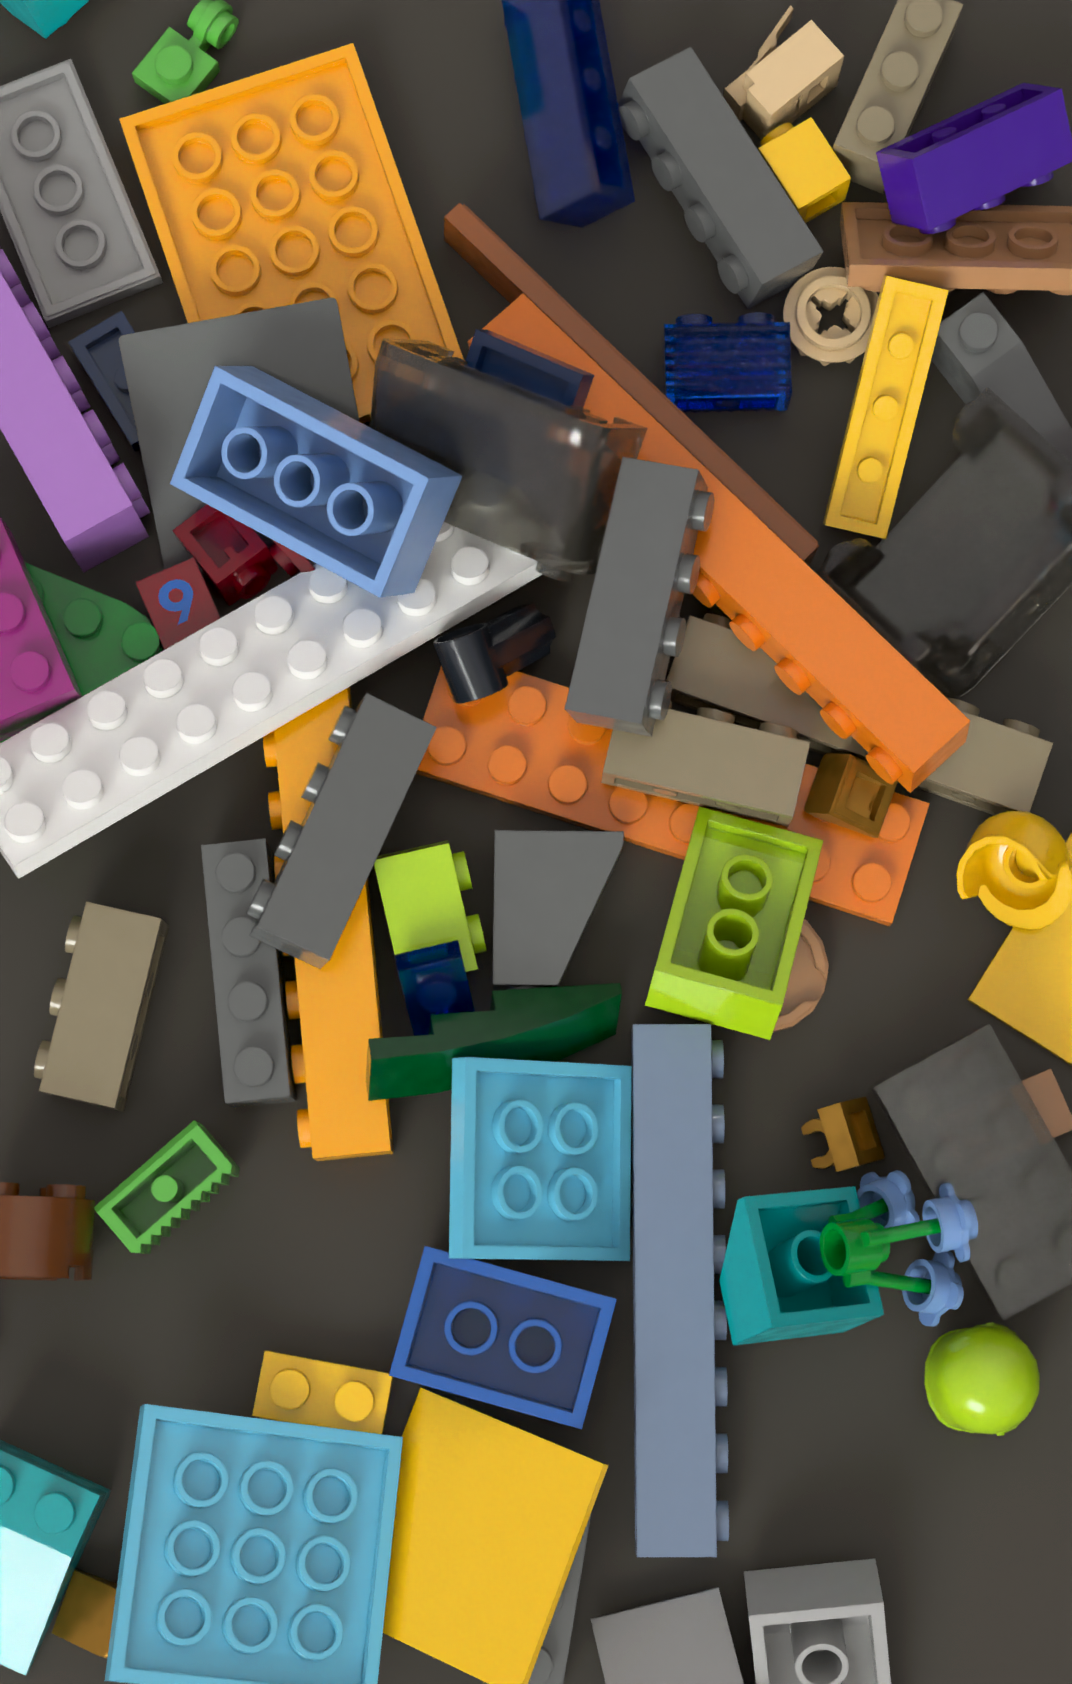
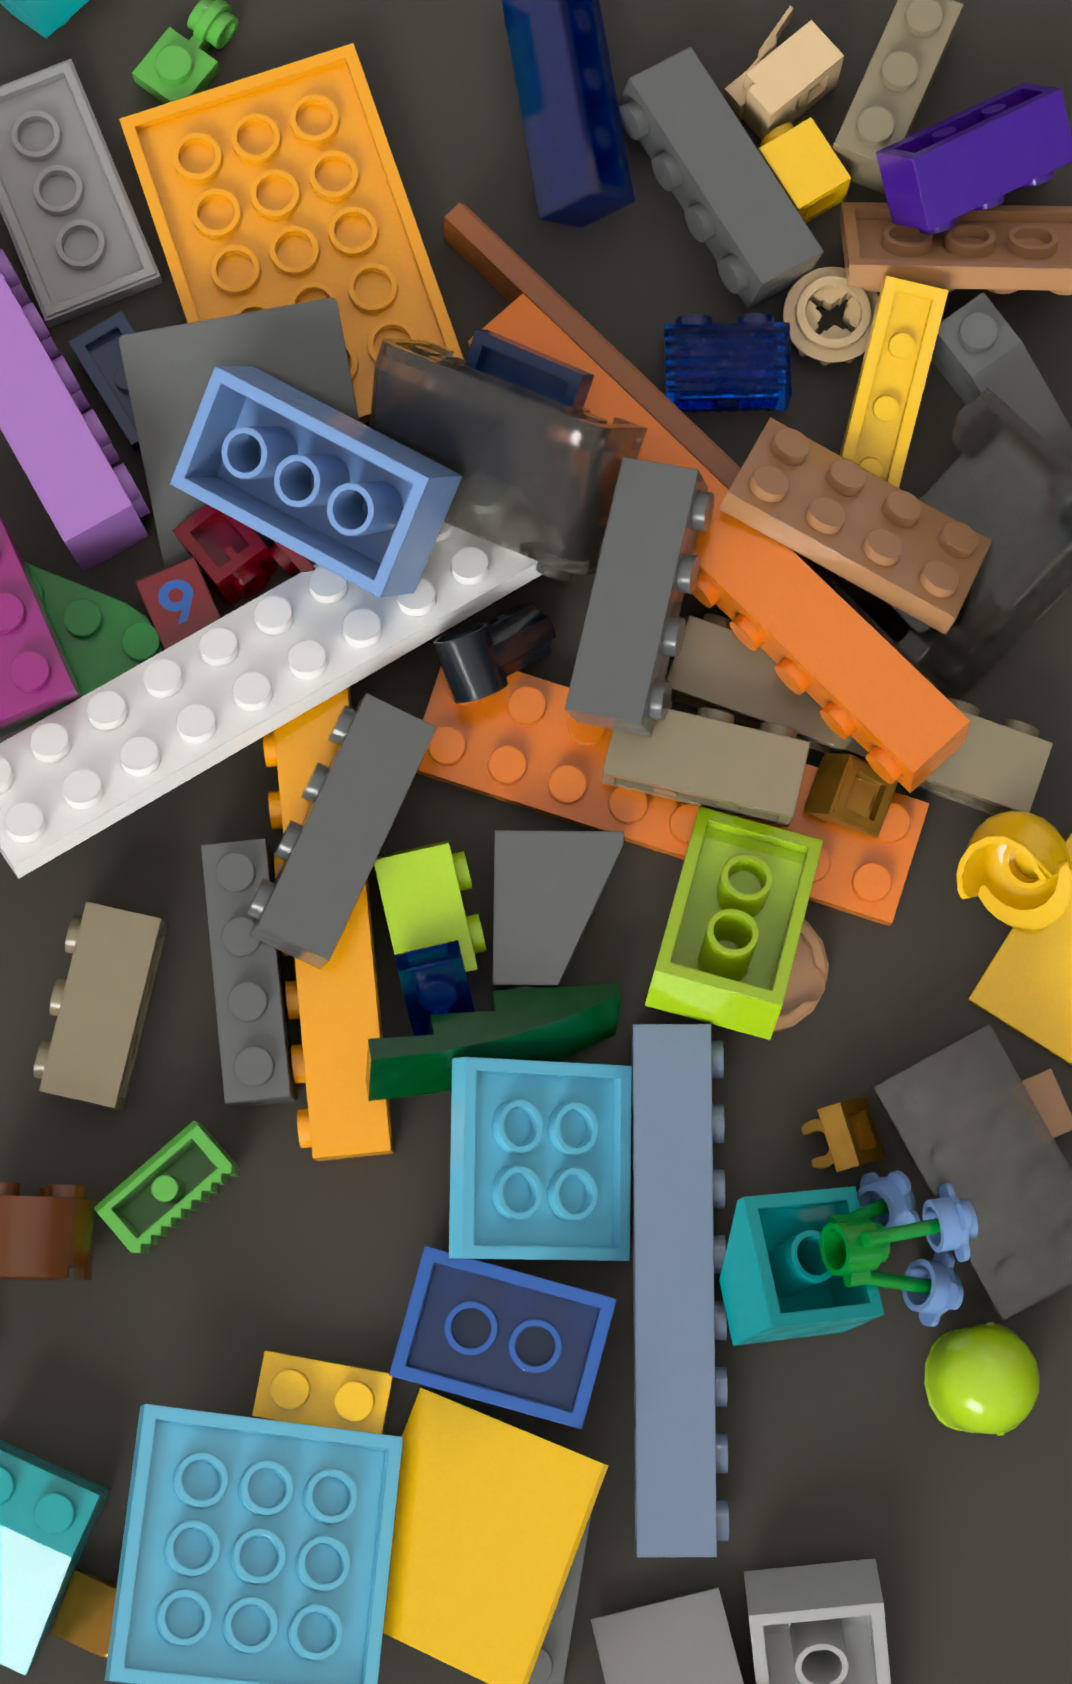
(857, 525): none -> medium nougat plate

